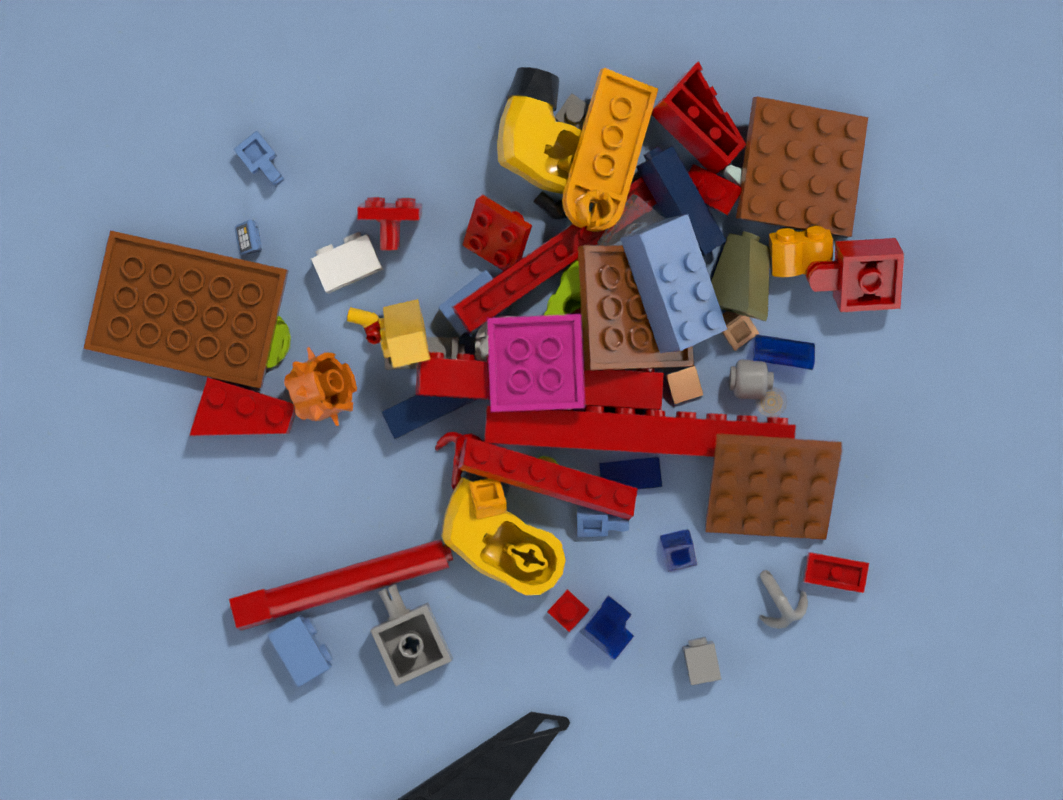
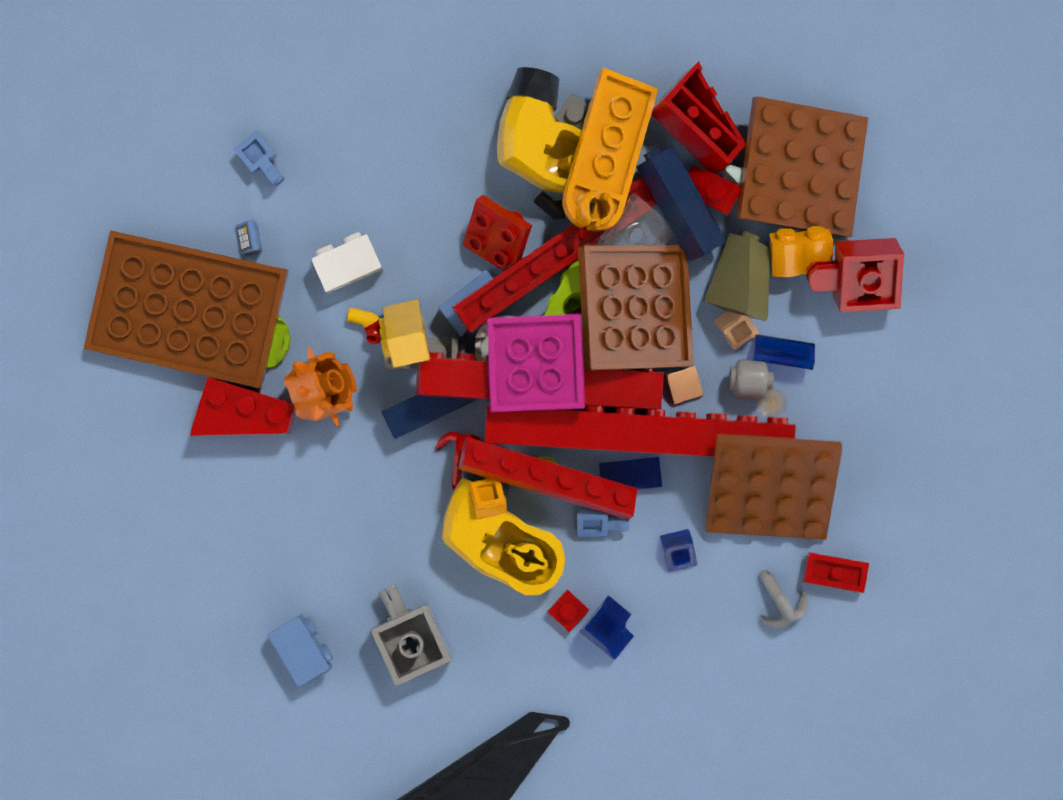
(268, 605): red brick -> none
(389, 217): red plate -> none
(673, 283): medium blue brick -> none
(701, 661): light grey brick -> none

